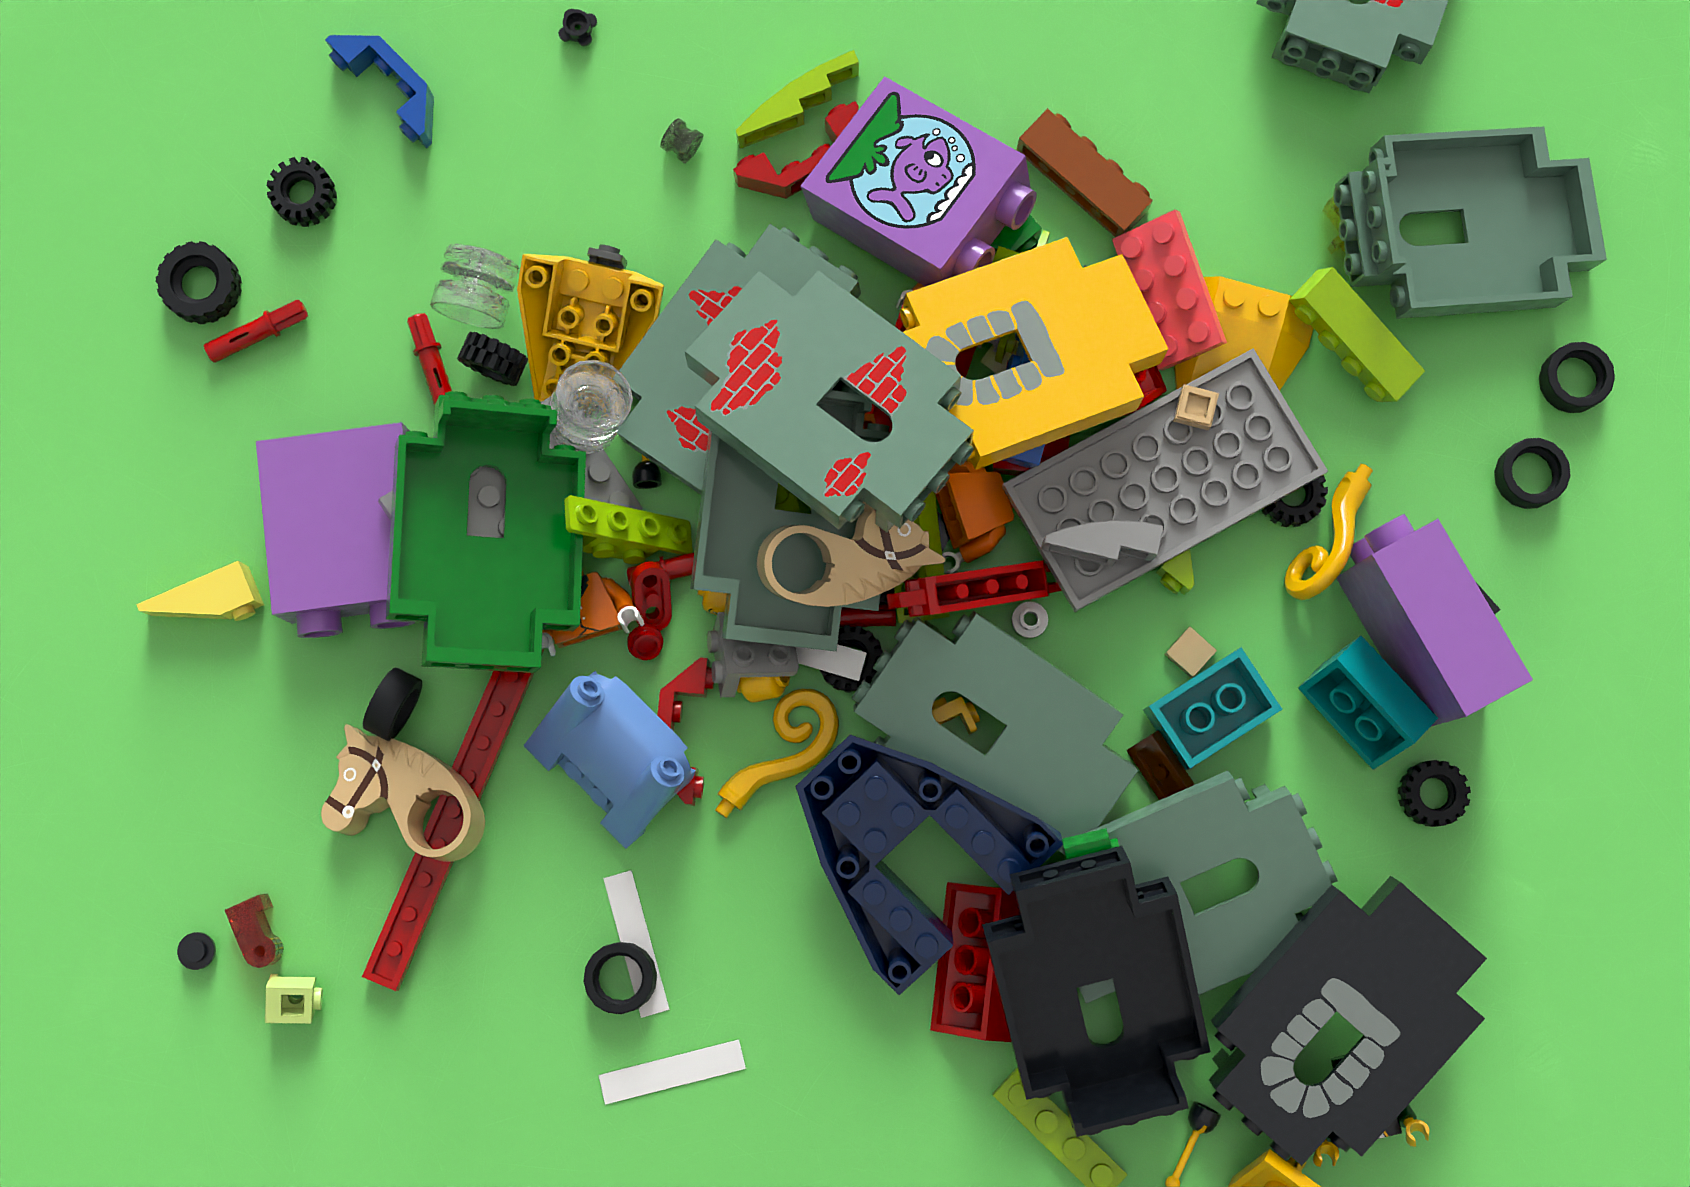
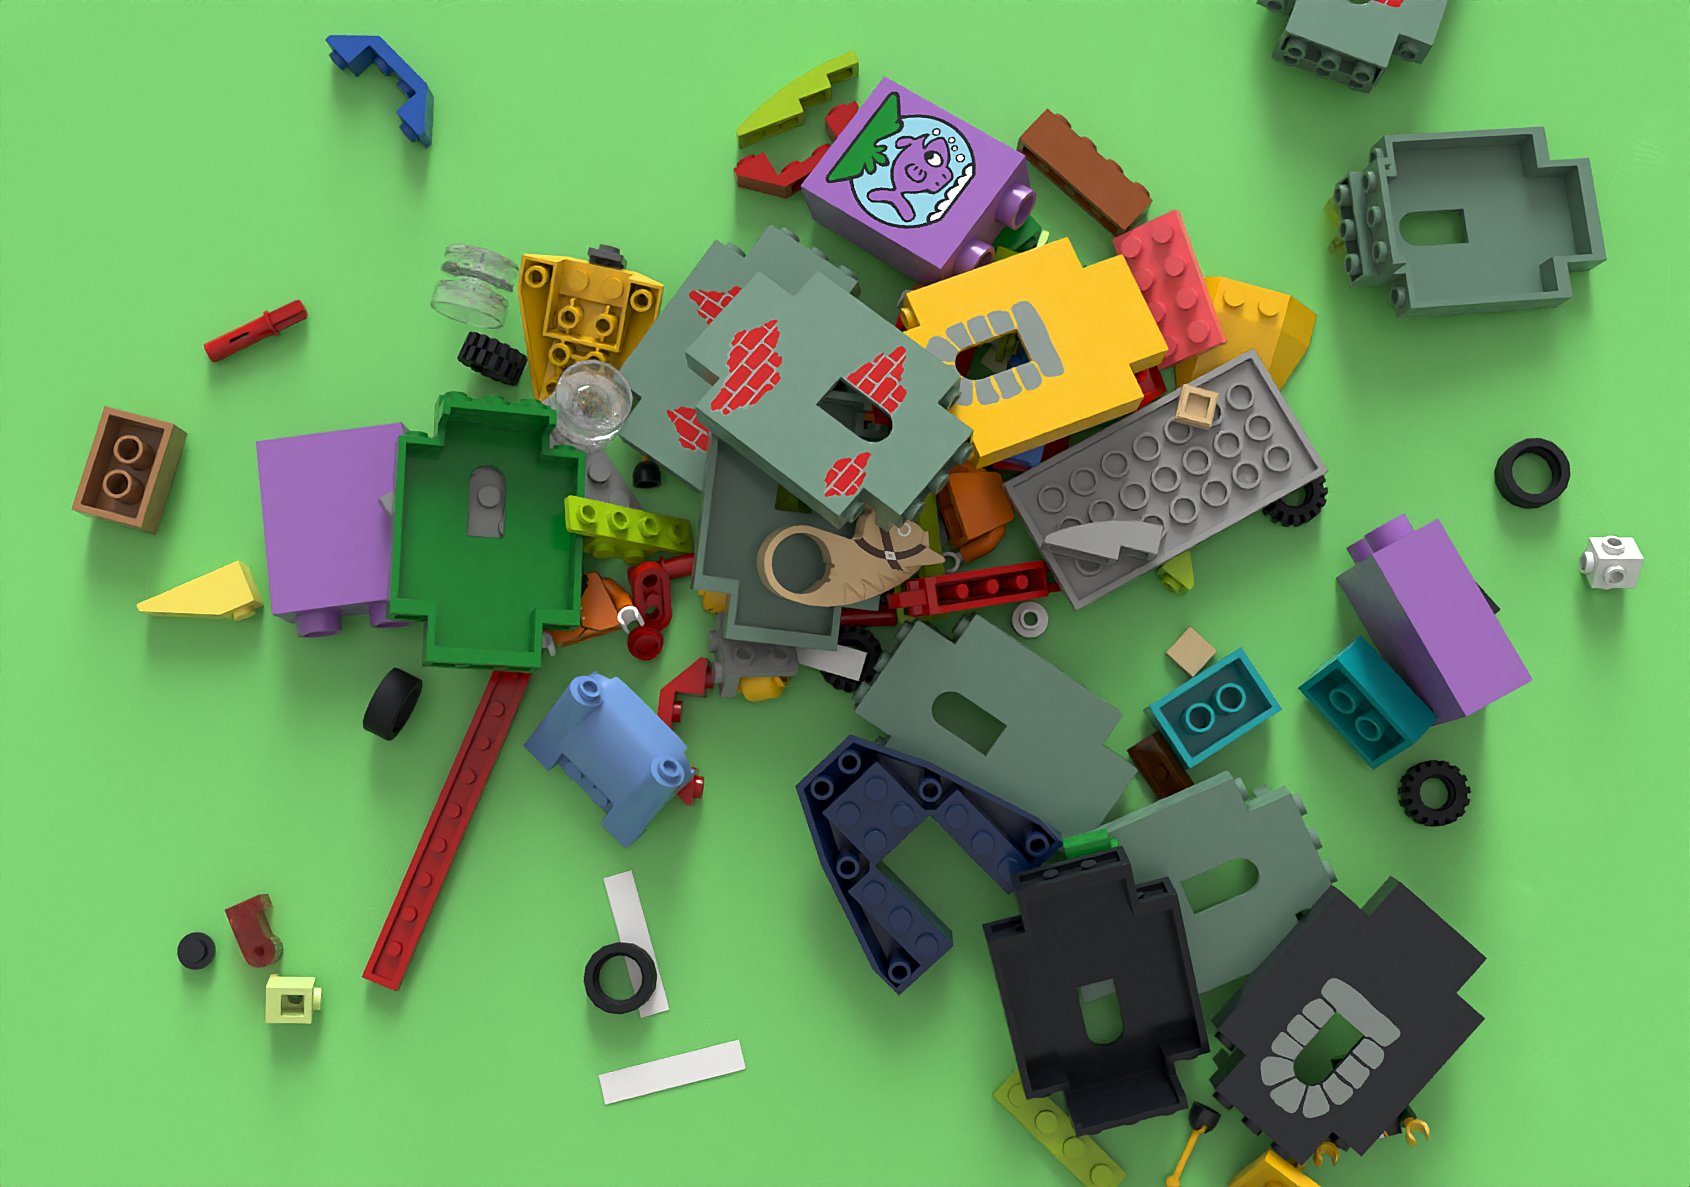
(129, 470): none -> medium nougat brick
(183, 259): black tyre -> none
(287, 178): black tyre -> none
(406, 779): tan animal -> none
(428, 352): red axle -> none
(577, 17): black plate -> none
(681, 140): clear smoke wheel -> none
(748, 780): yellow plant -> none
(946, 711): yellow bracket -> none
(965, 985): red slope -> none
(1327, 567): yellow plant -> none
(1356, 336): lime brick -> none
(1592, 356): black tyre -> none
(1611, 562): none -> white brick

